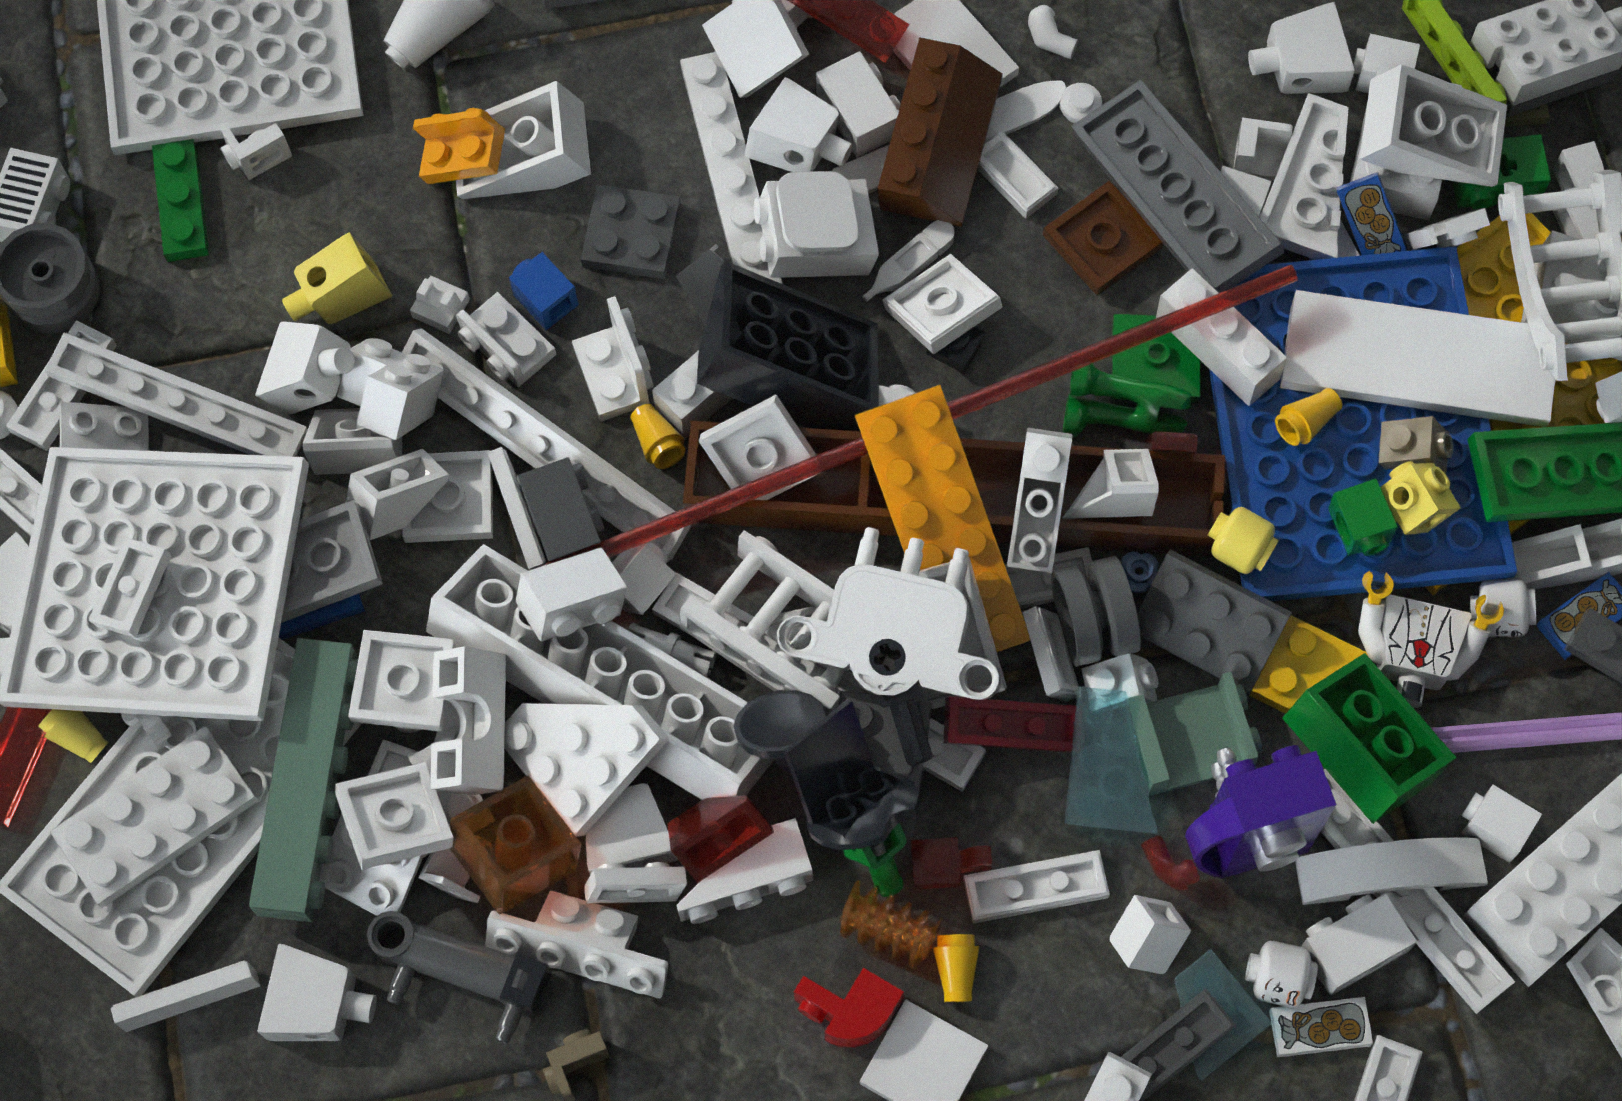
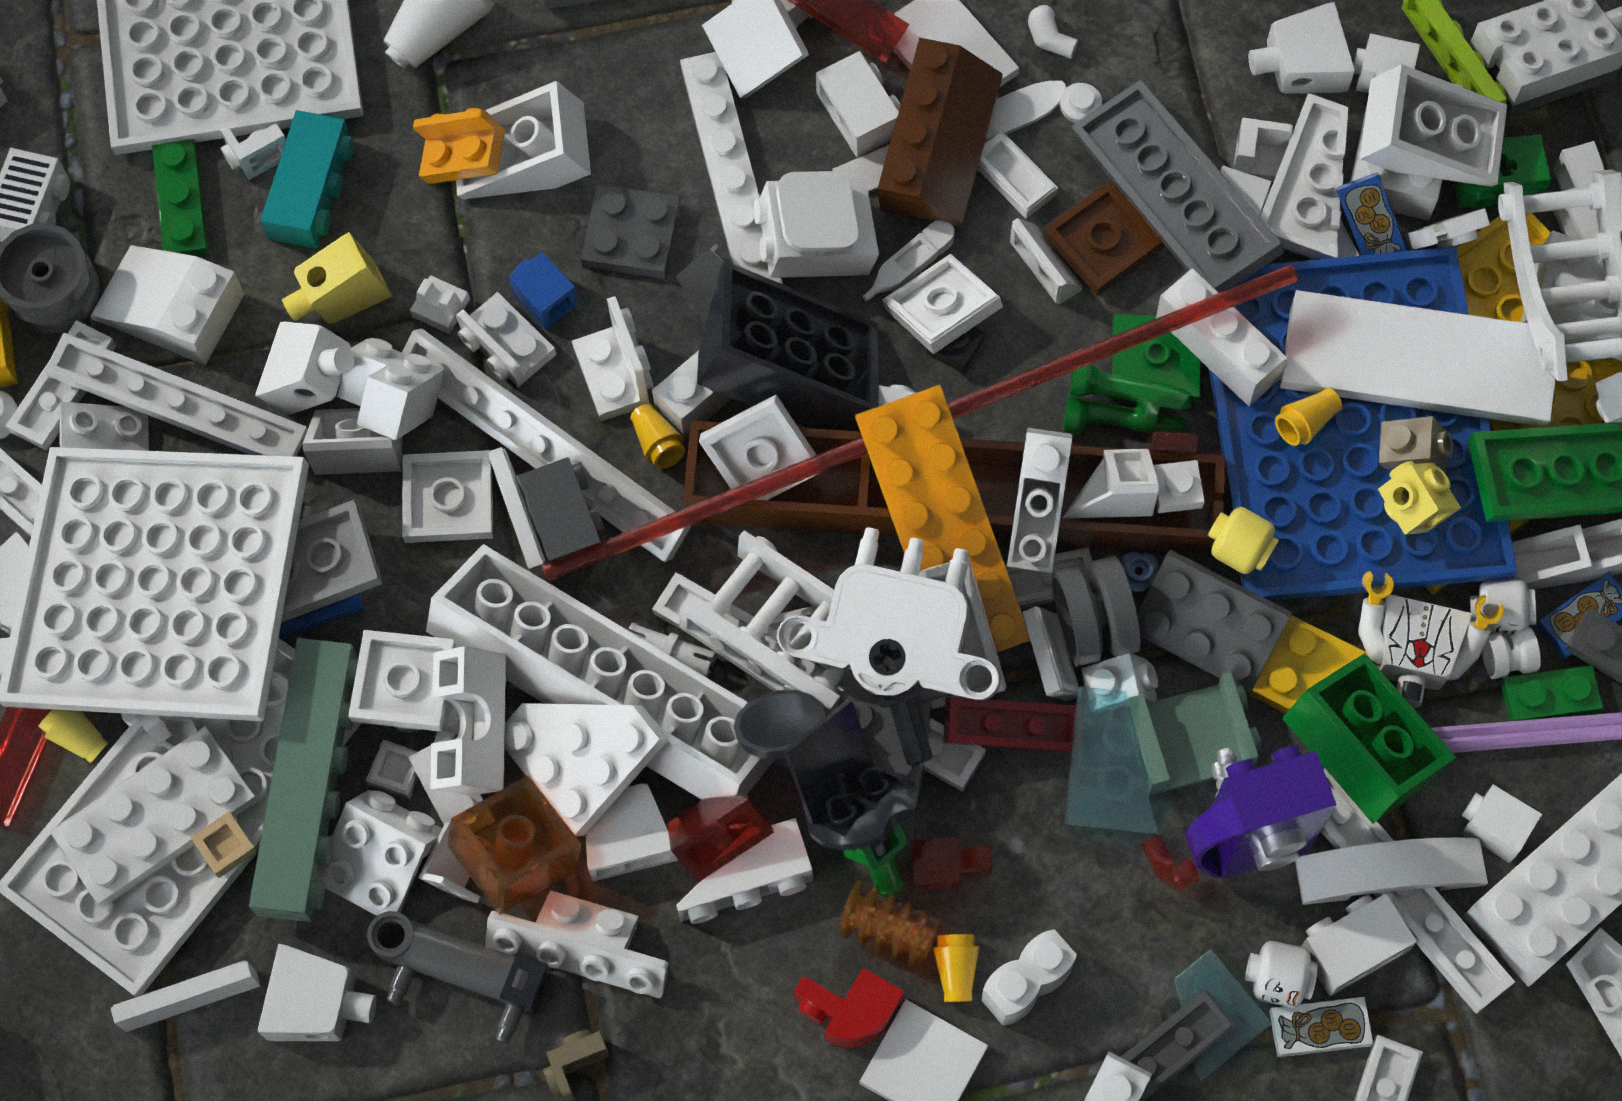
(130, 587): white plate -> none
(170, 301): none -> white slope
(223, 844): none -> tan plate
(307, 180): none -> teal brick
(393, 816): white plate -> none
(395, 491): white slope -> none
(571, 594): white brick -> none
(623, 885): white plate -> none
(644, 574): white brick -> none
(796, 131): white torso -> none
(1017, 984): none -> white brick
(1036, 886): white tile -> none
(1044, 261): none -> white slope
(1149, 934): white panel -> none
(1179, 486): none -> white plate
(1363, 518): green brick -> none
(1511, 653): none -> white wheel
(1552, 694): none -> green plate

